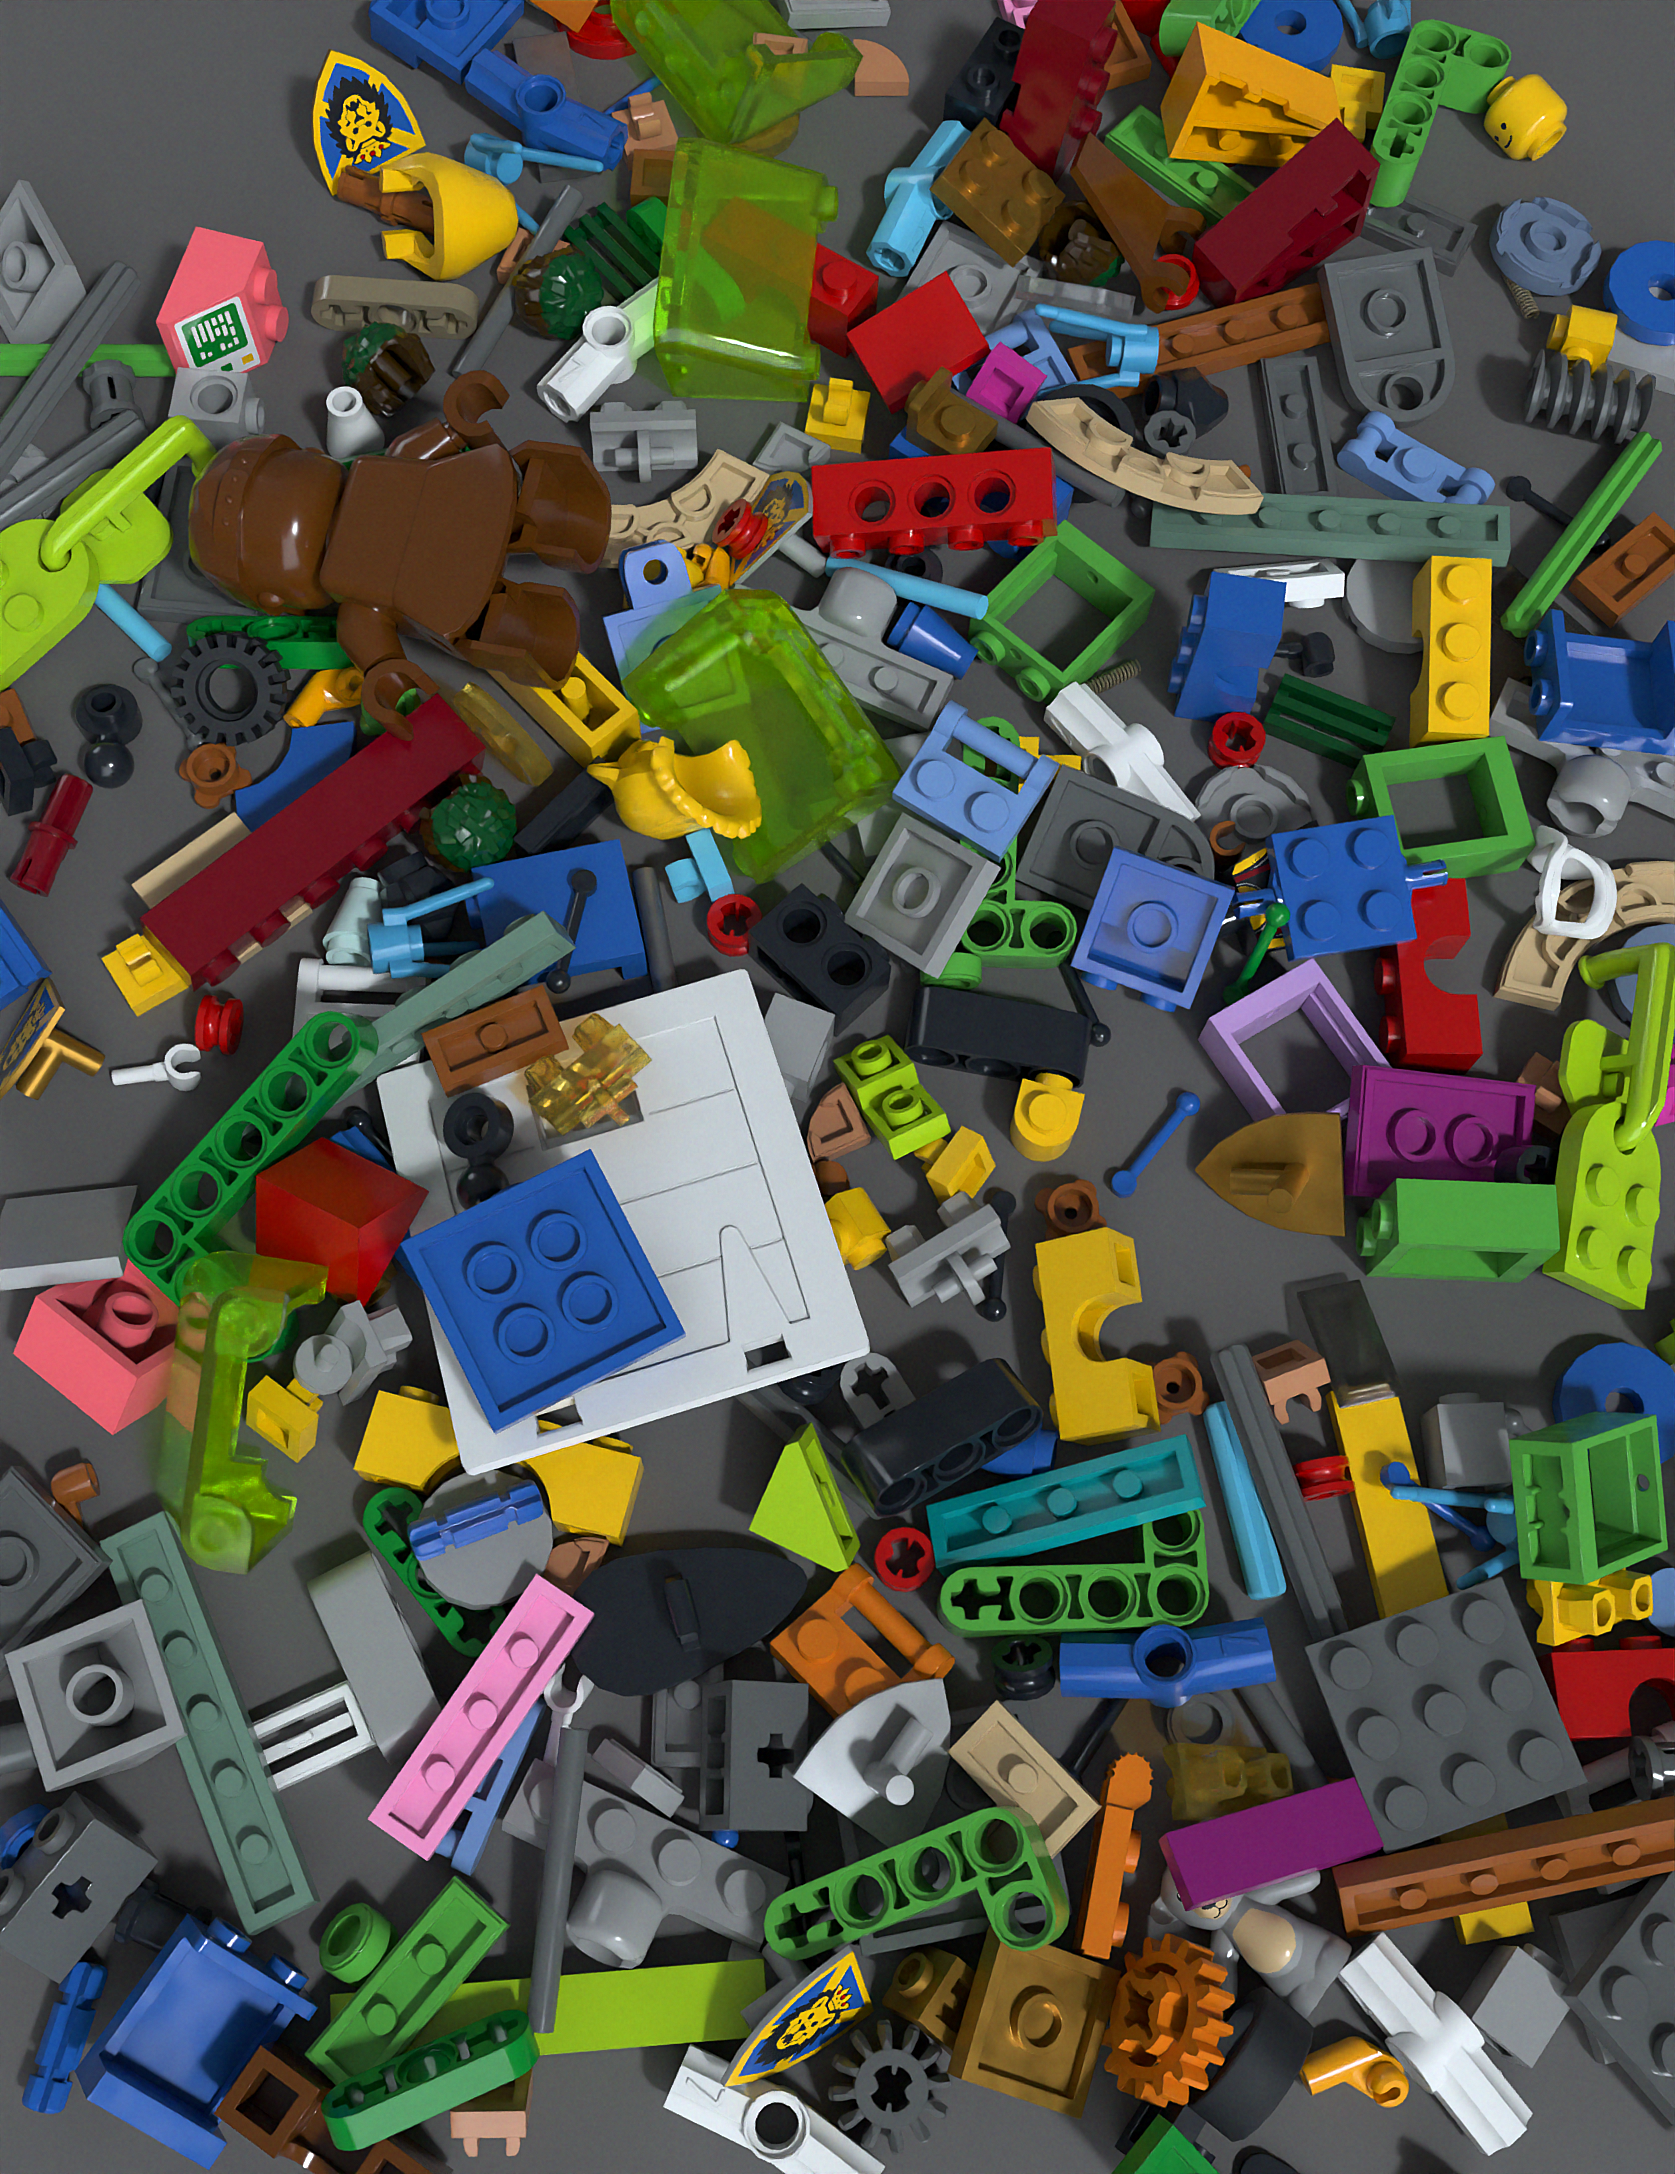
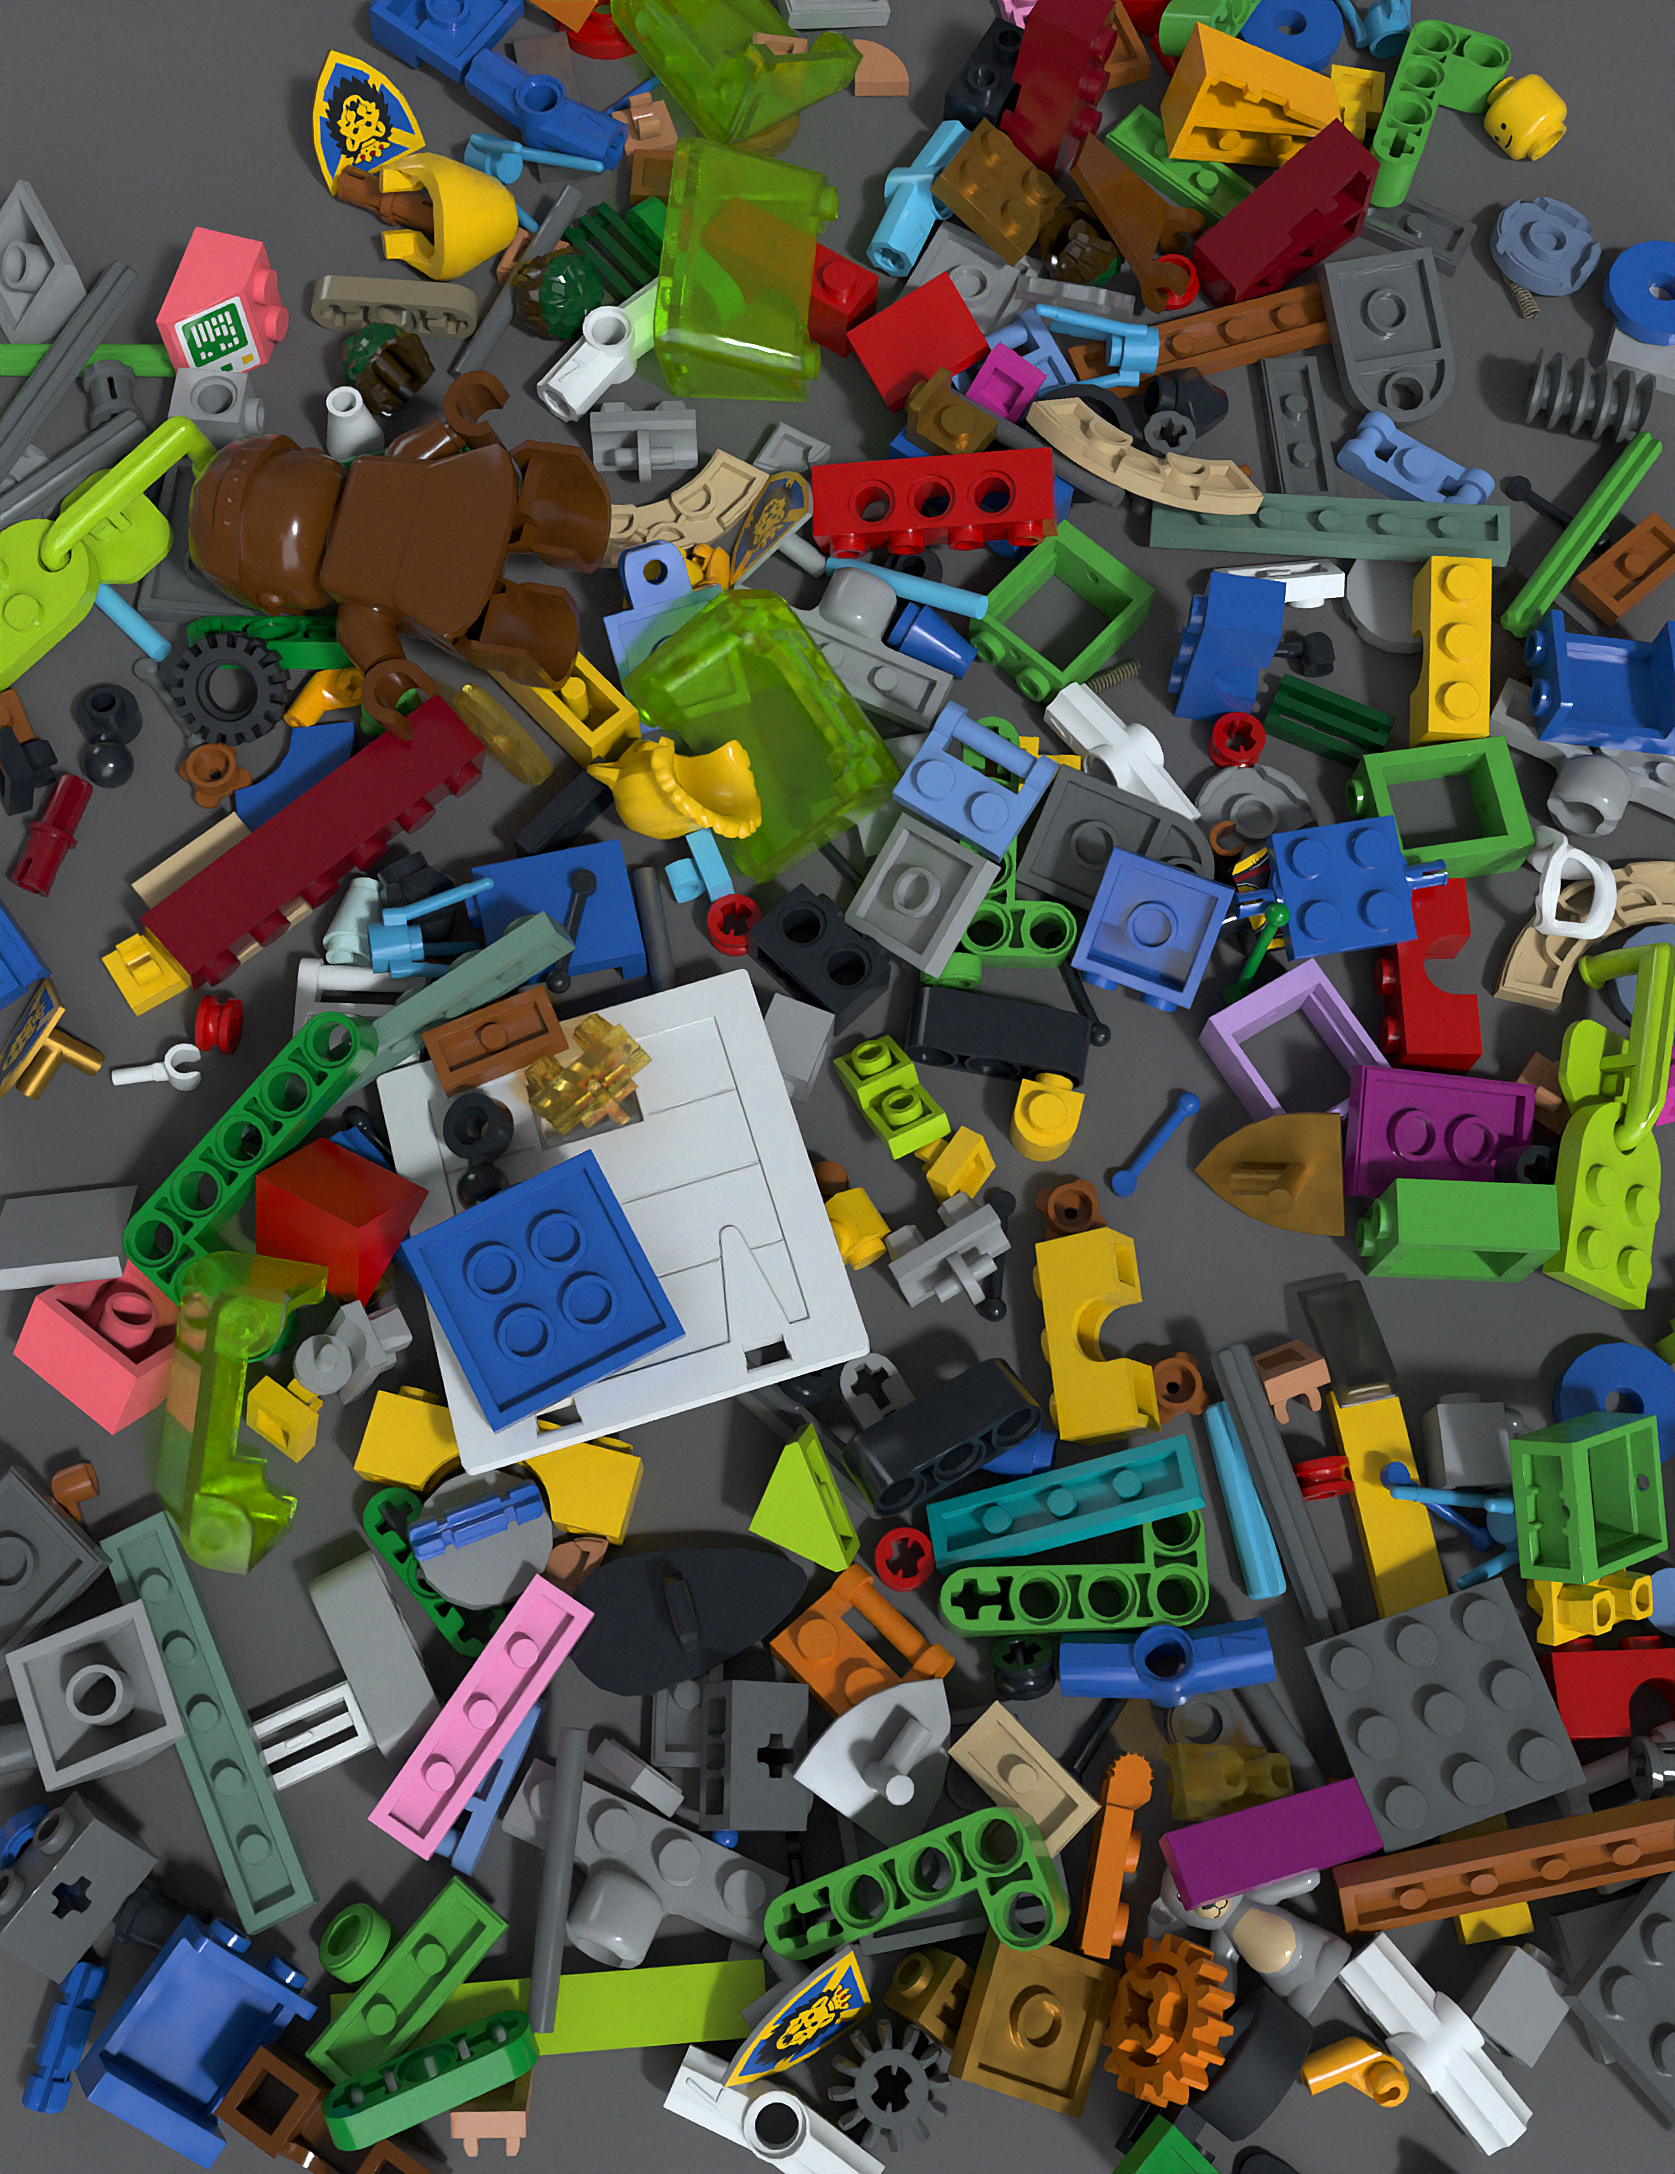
(470, 825): dark green piece -> none
(563, 1704): white hand -> none
(740, 529): red bush -> none
(835, 1127): nougat tile -> none
(838, 415): yellow tile -> none
(1583, 334): yellow plate -> none

